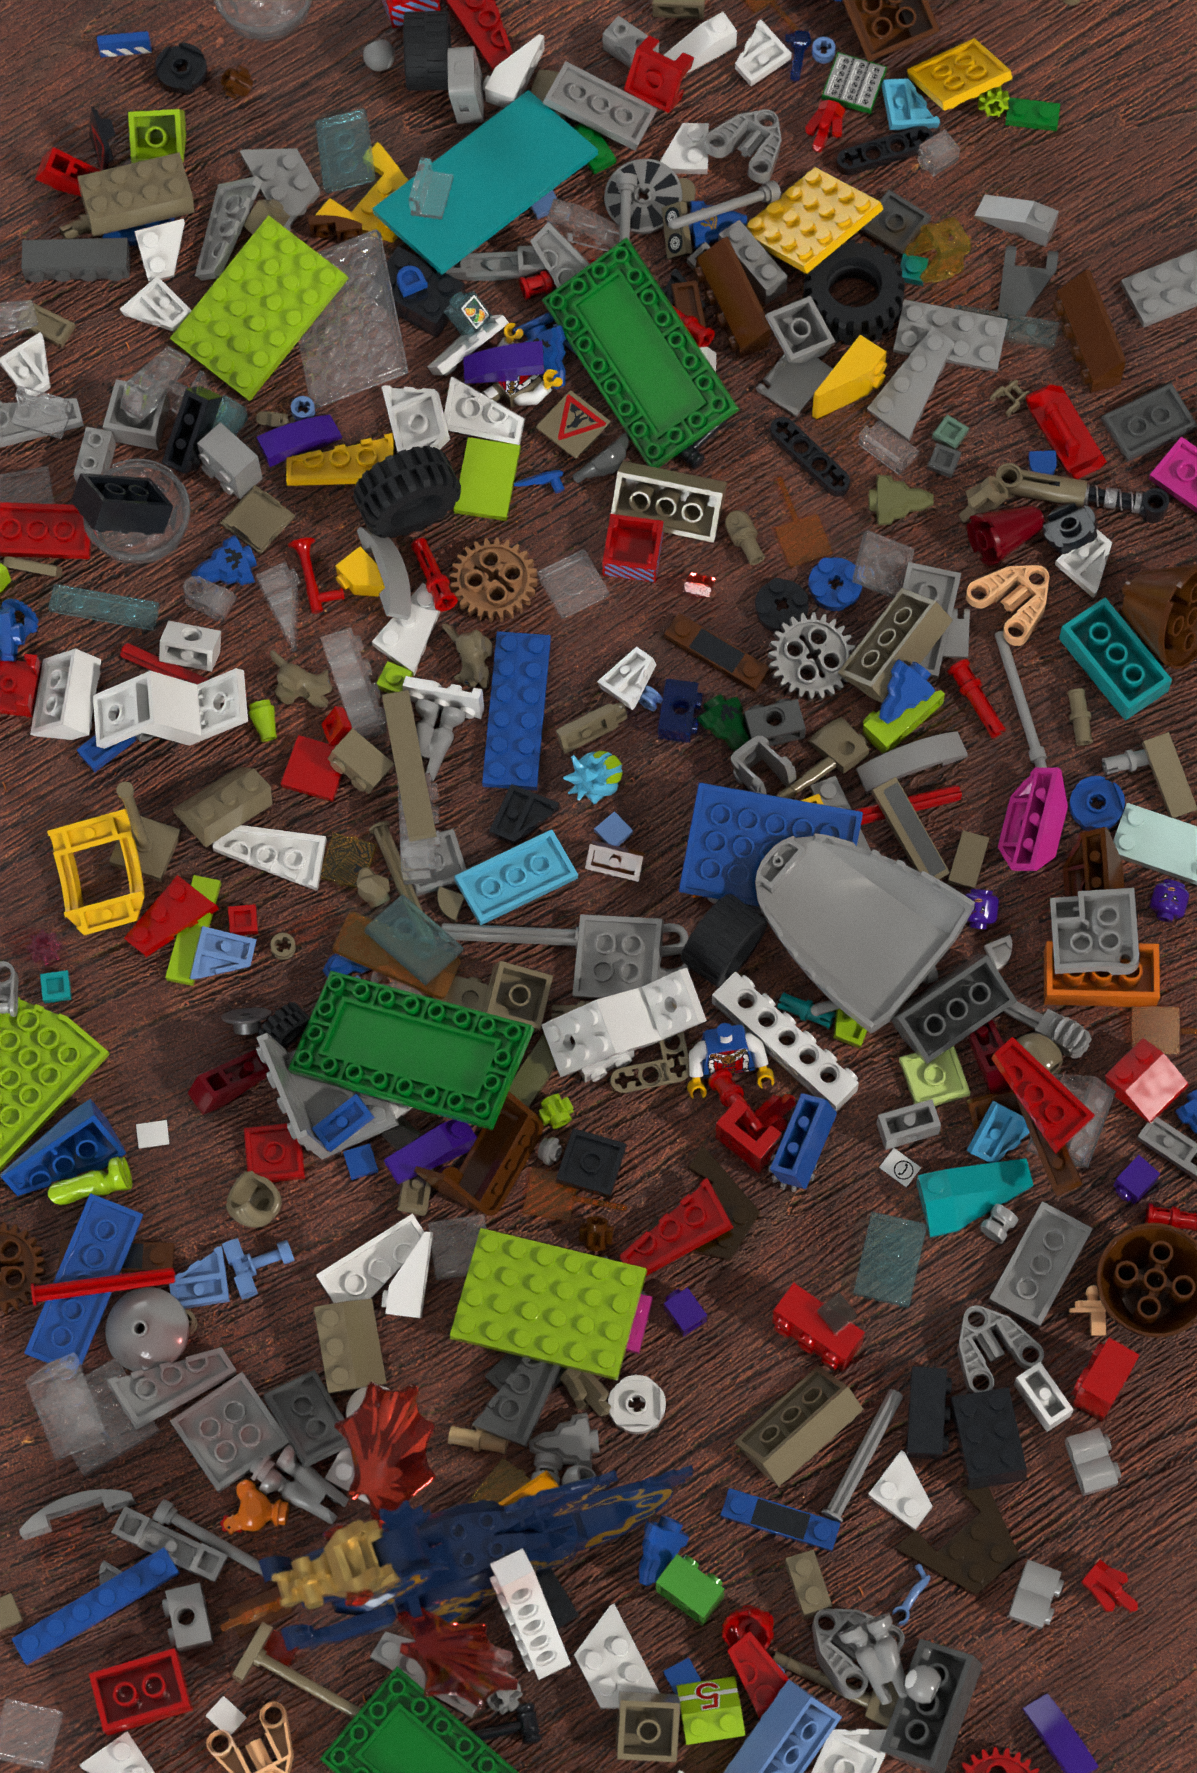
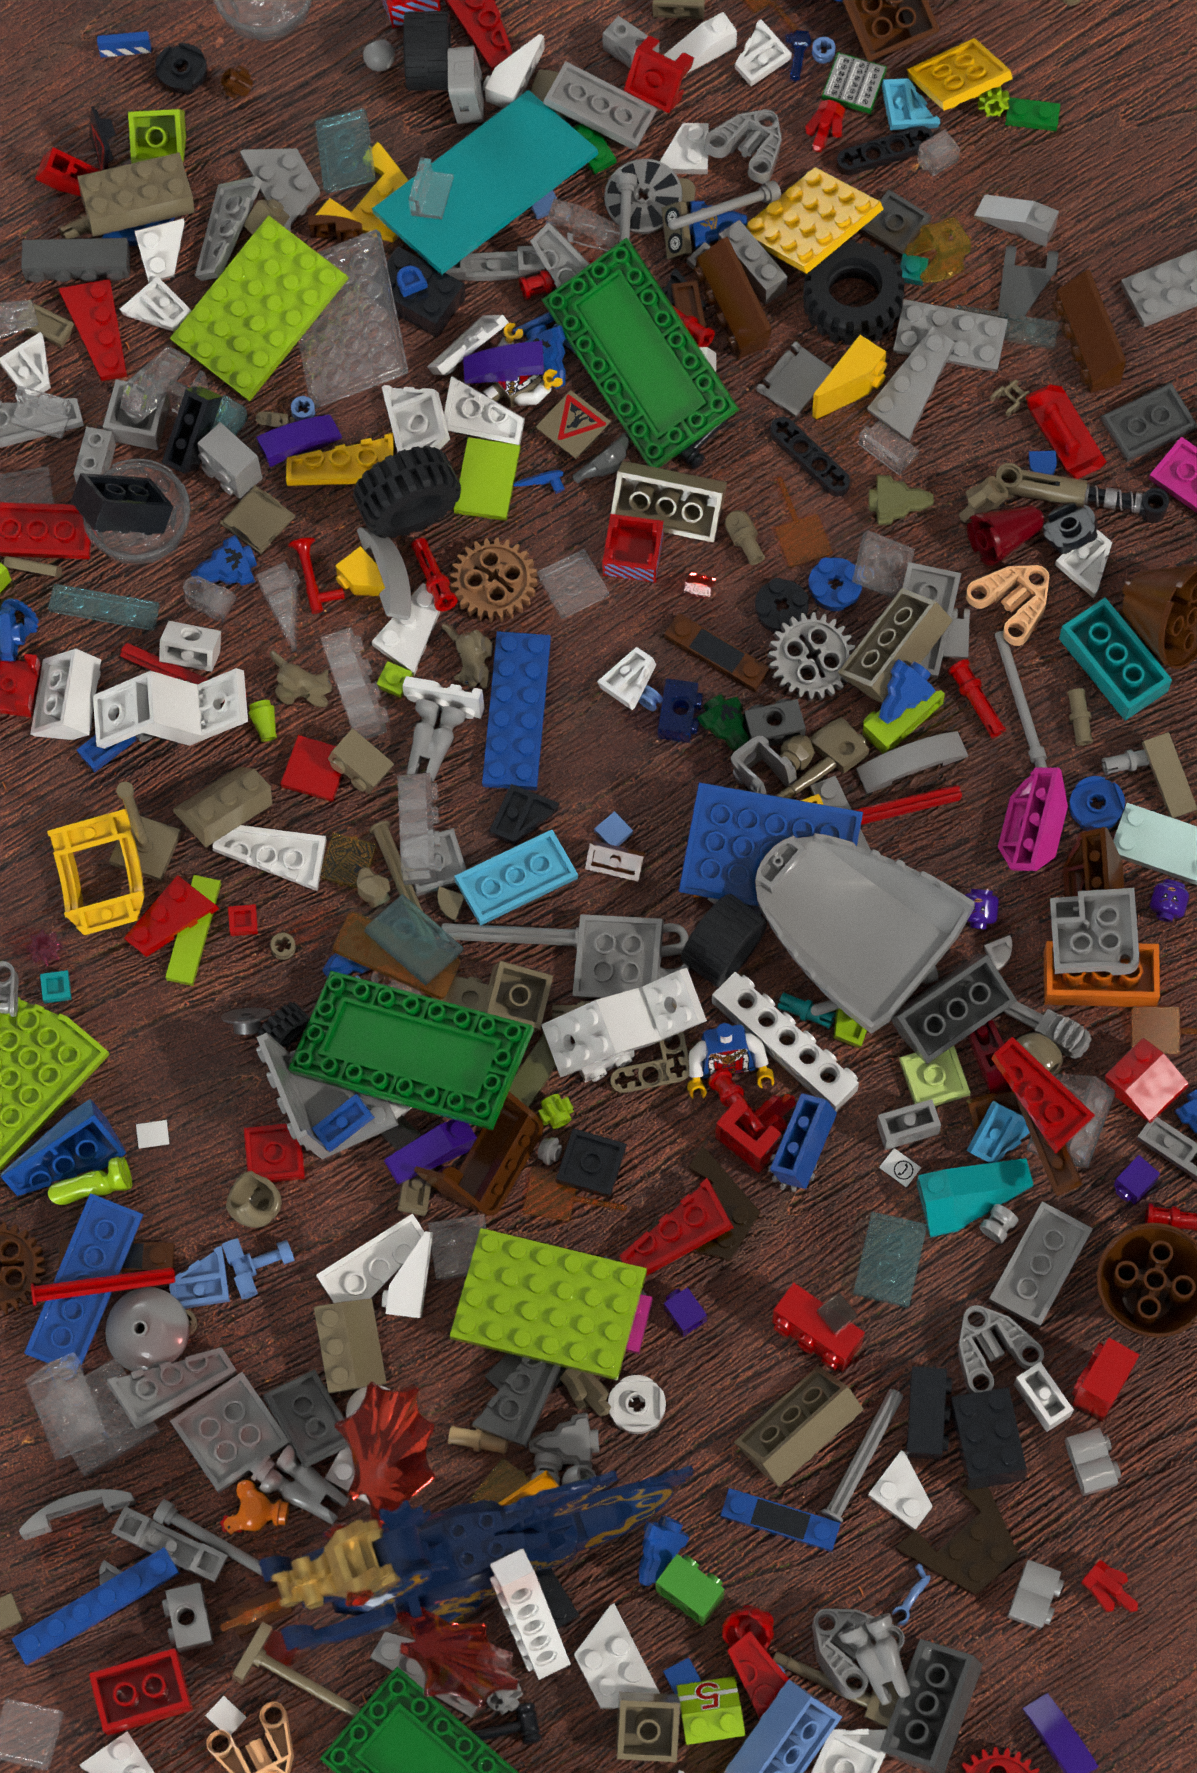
(96, 320): none -> red wing
(221, 953): medium blue wing -> none
(227, 1081): dark red slope -> none
(336, 725): red plate -> none
(360, 1161): blue tile -> none
(409, 766): dark tan tile -> none
(467, 312): clear light blue brick -> none
(591, 726): dark tan hinge -> none
(595, 775): medium azure hair -> none
(595, 1233): reddish brown gear -> none
(798, 751): none -> dark tan rock
(800, 330): light grey slope -> none
(807, 1584): dark tan brick -> none
(909, 829): tile -> none
(922, 1683): light grey piece -> none
(944, 460): dark grey tile -> none
(950, 432): sand green tile -> none
(968, 860): dark tan tile -> none
(1095, 1309): light nougat piece -> none

